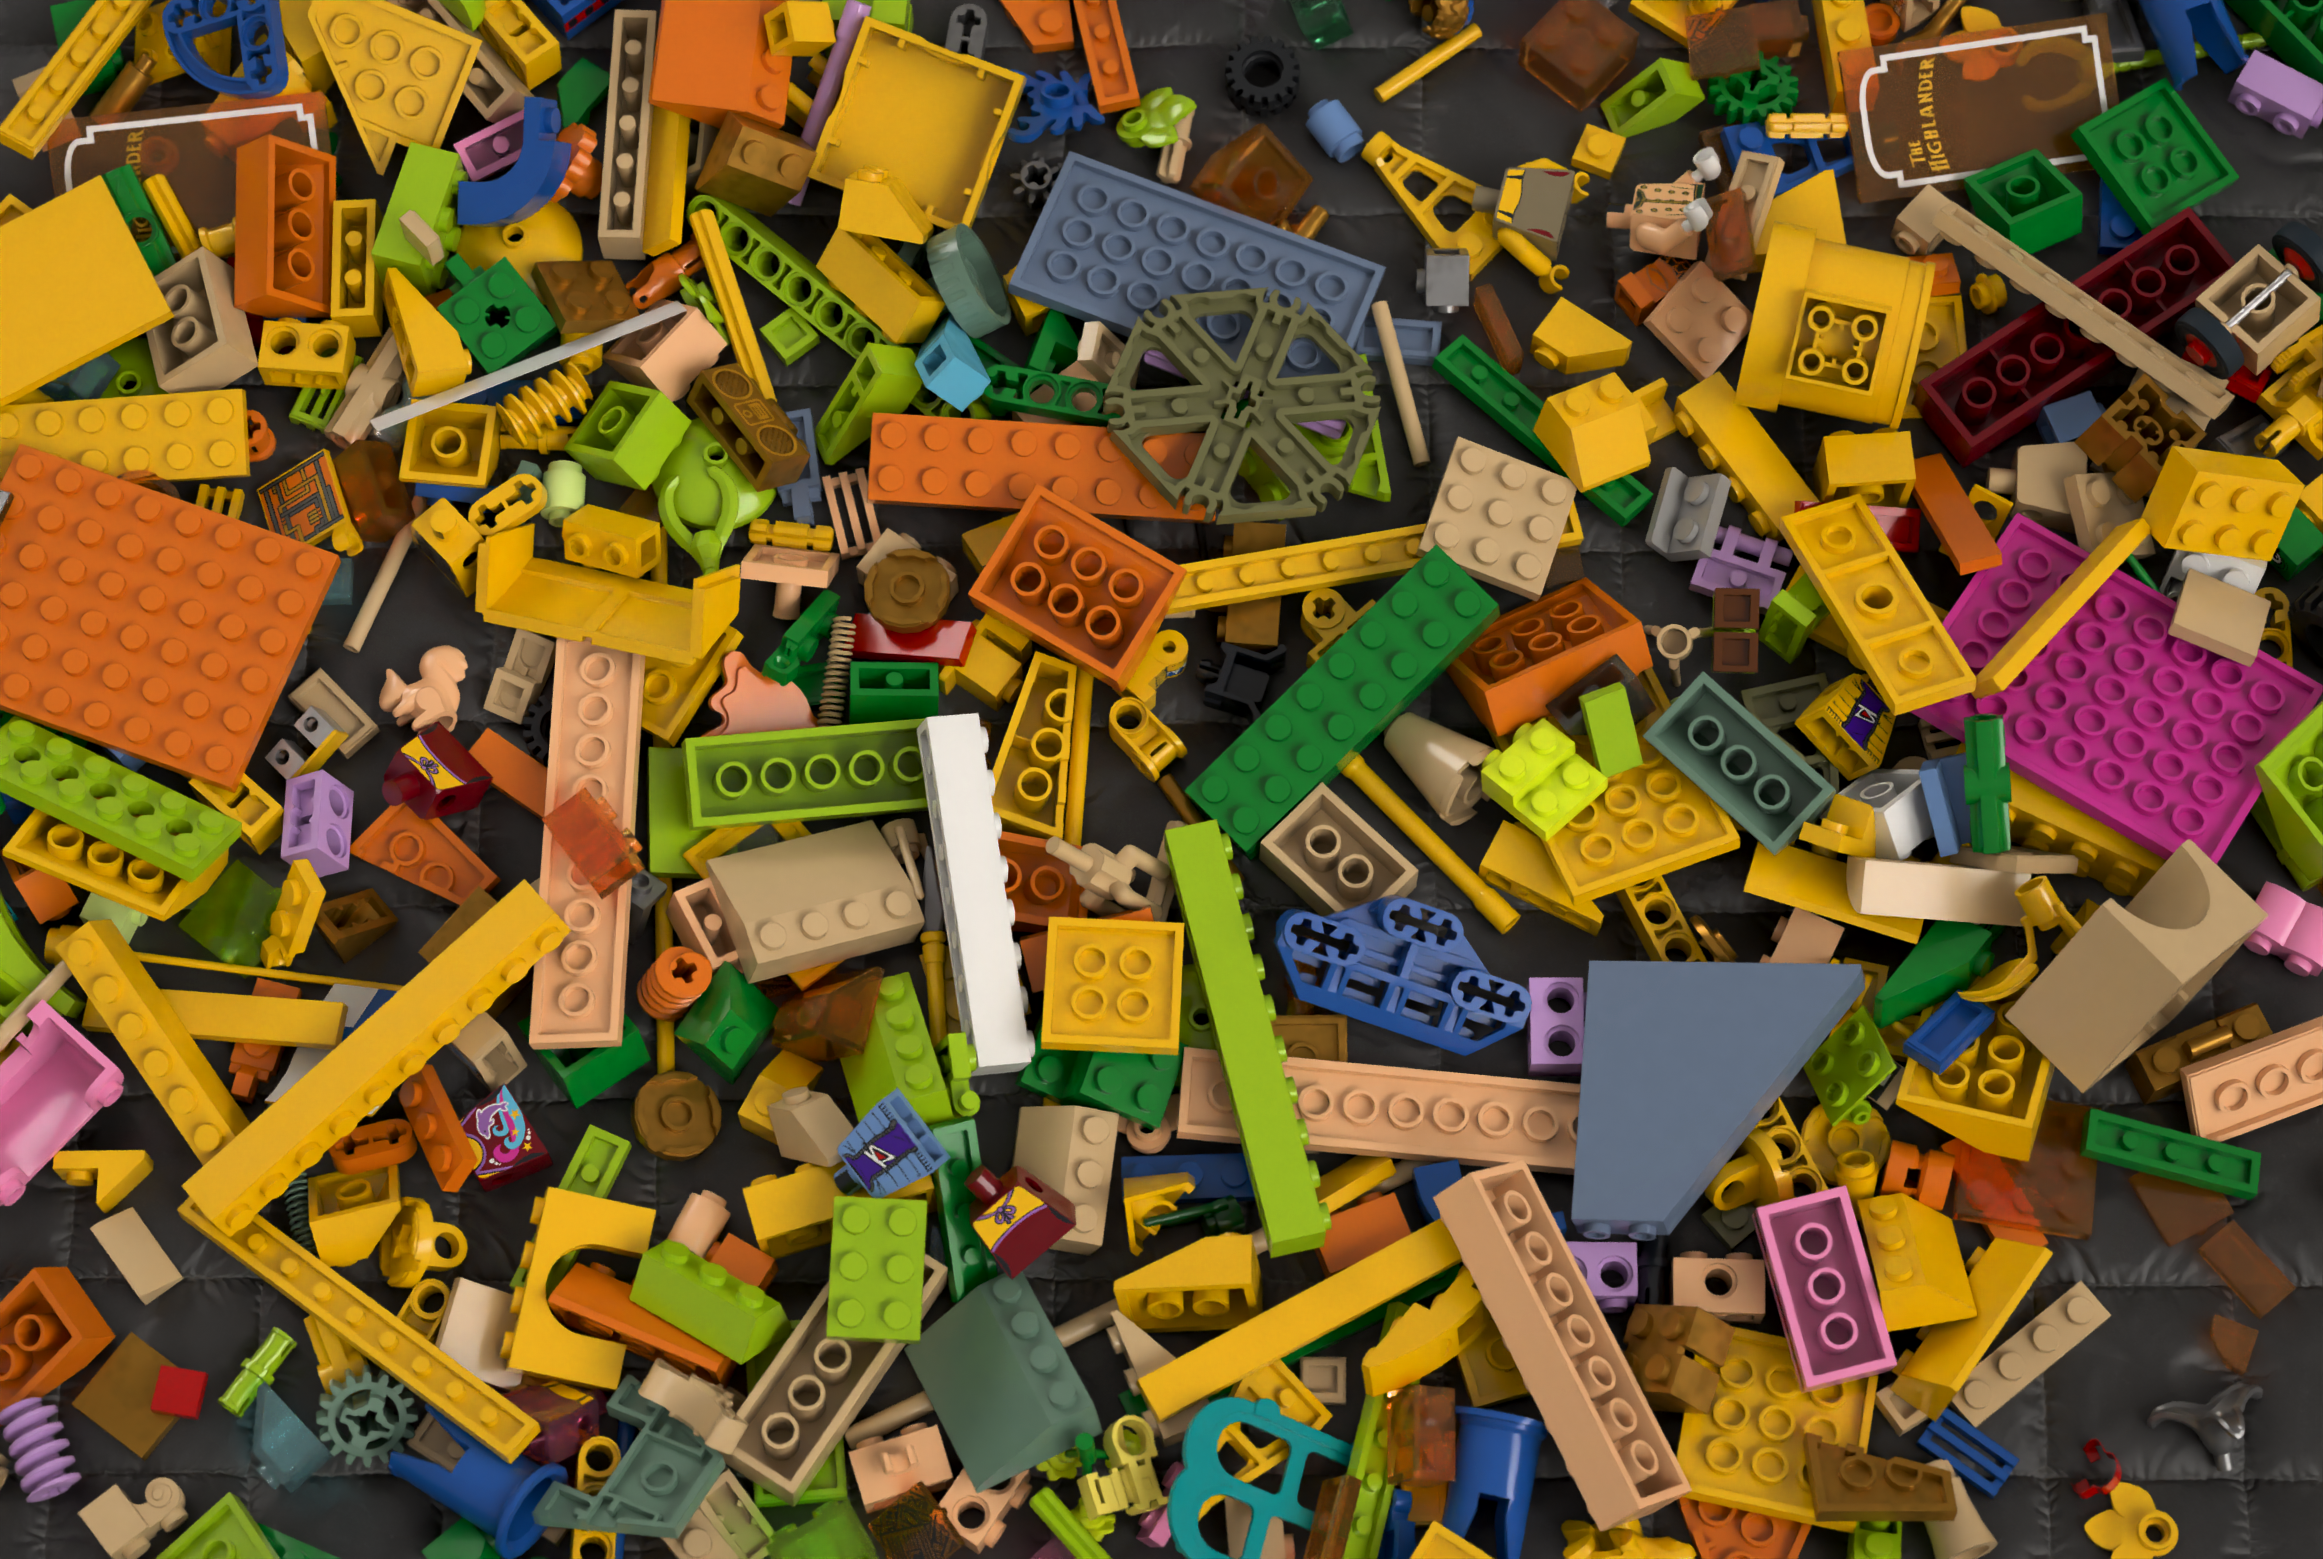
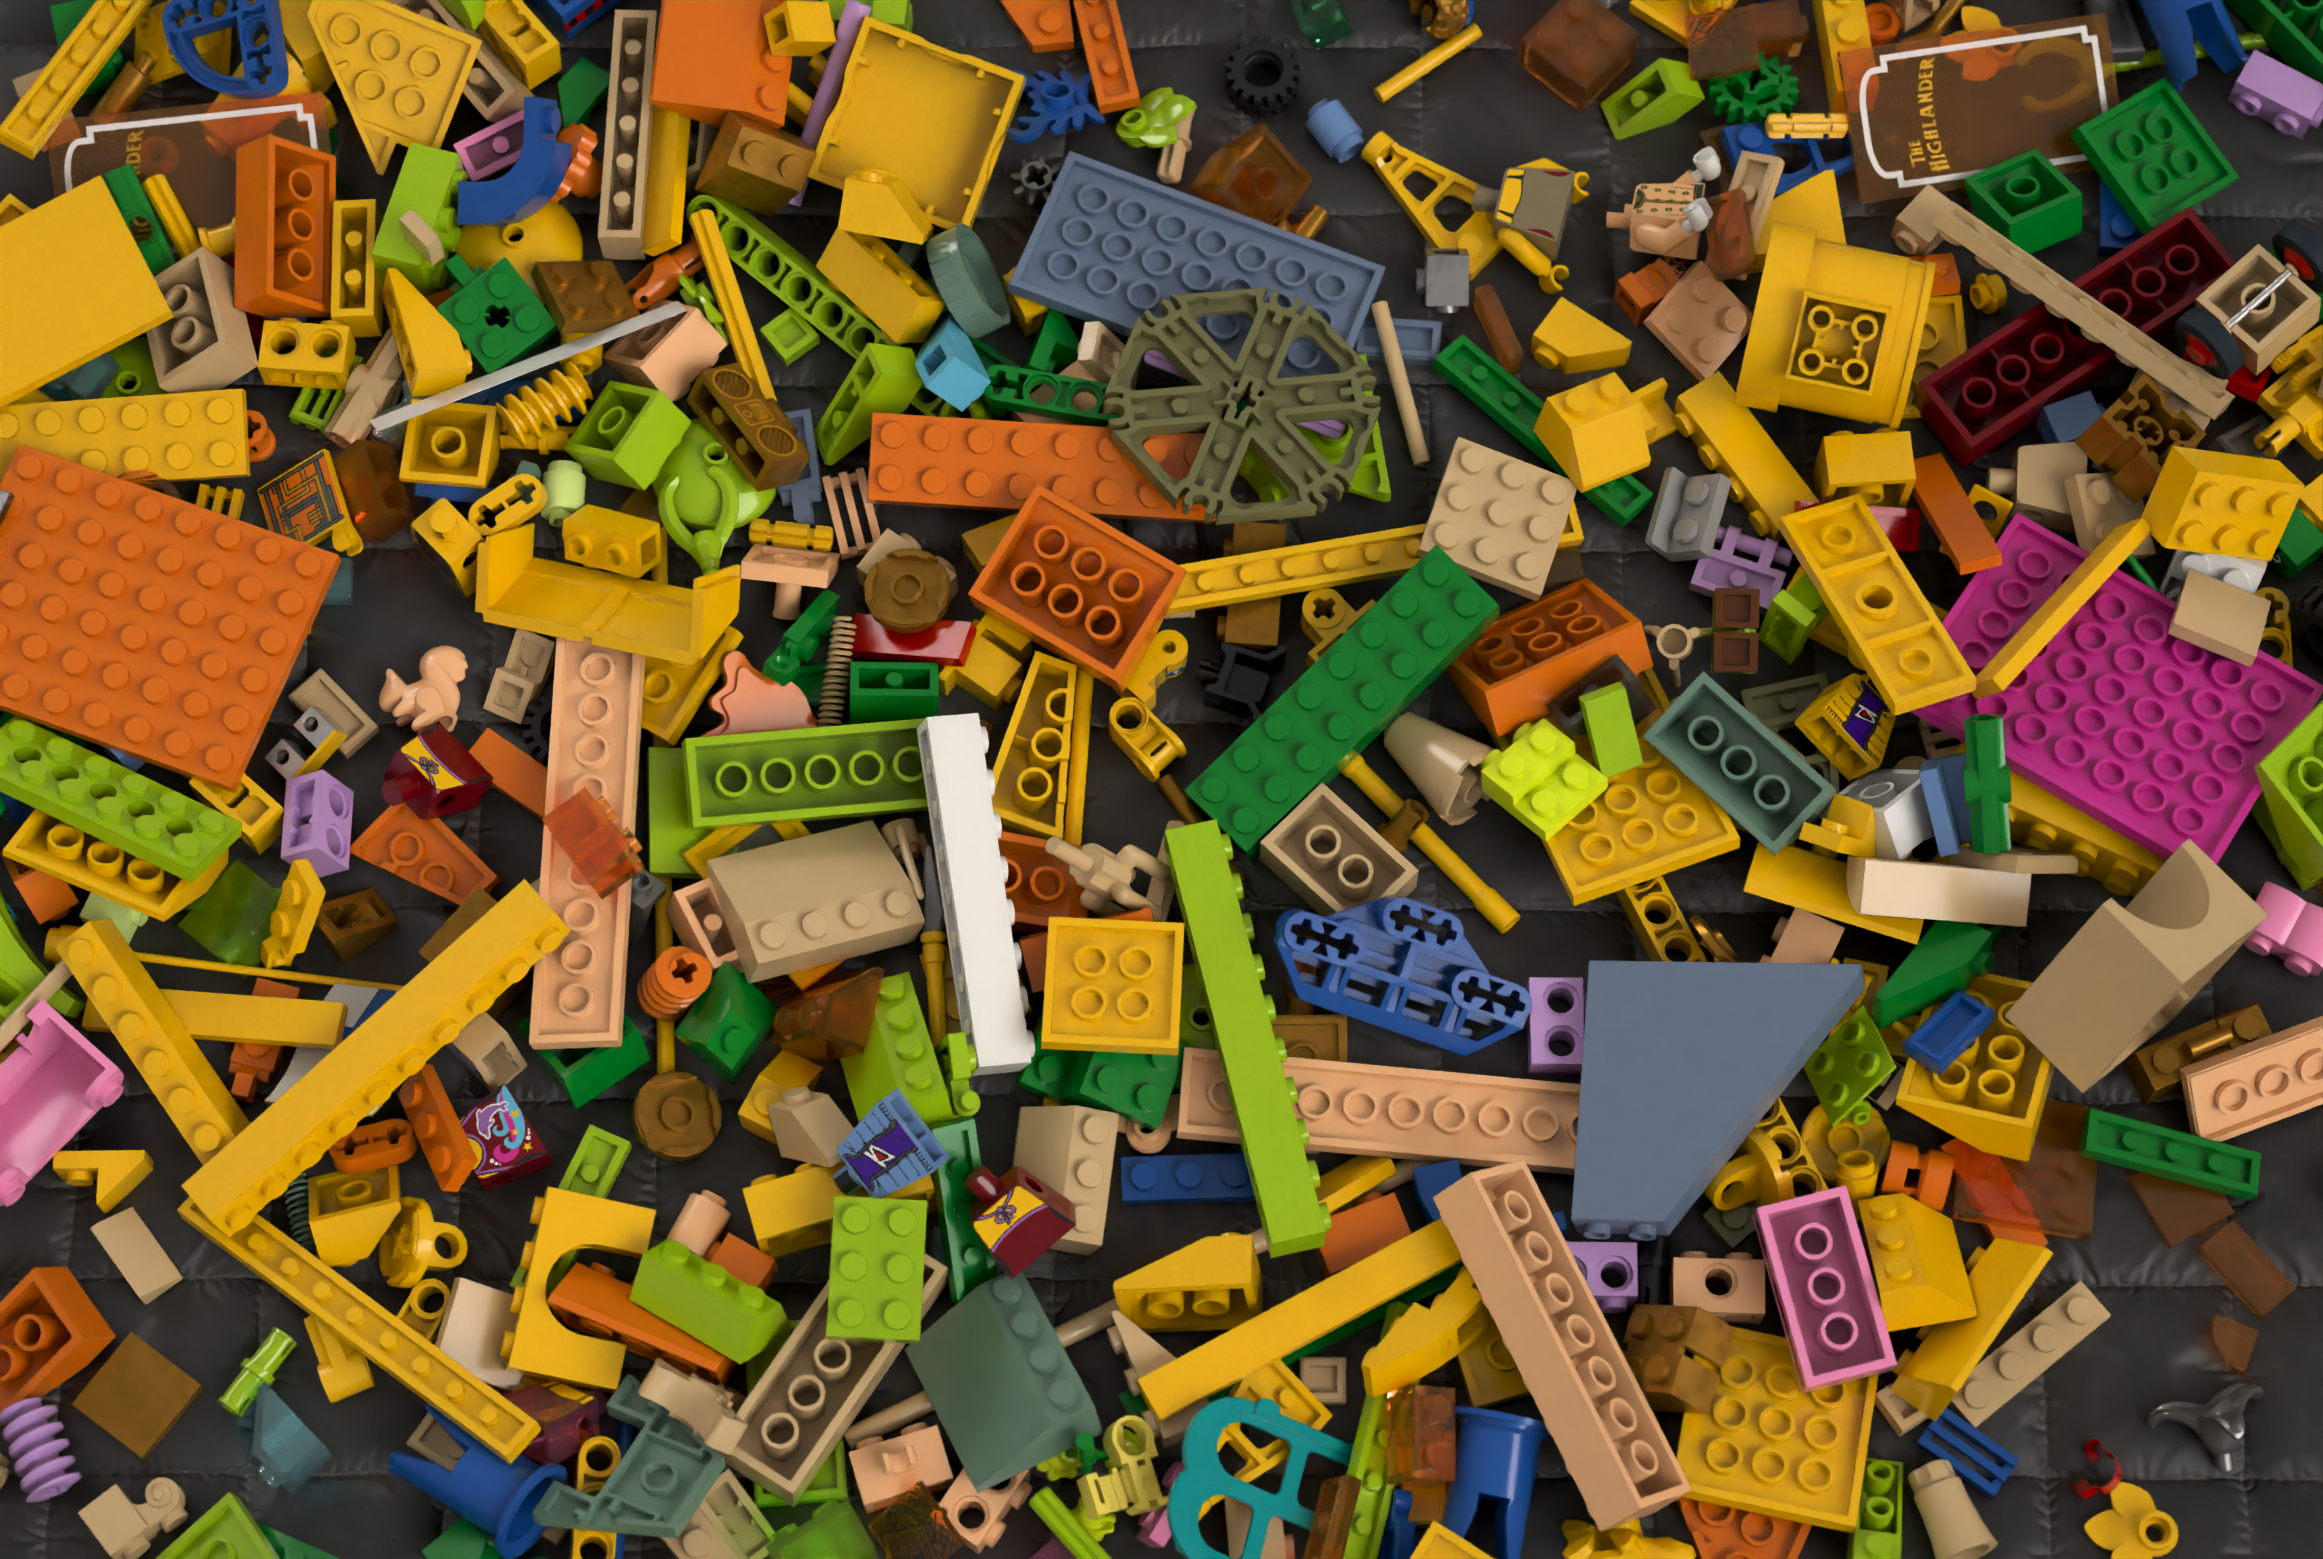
(179, 1392): red tile -> none
(350, 1407): sand green gear -> none
(383, 581): tan piece -> none
(977, 41): flat silver beam -> none
(1151, 1197): yellow slope -> none
(1215, 1217): dark green plant -> none
(1403, 824): none -> pearl gold pin
(1523, 869): yellow slope -> none
(1598, 151): yellow plate -> none
(1870, 1488): pearl gold wing -> none
(2041, 910): yellow plant -> none

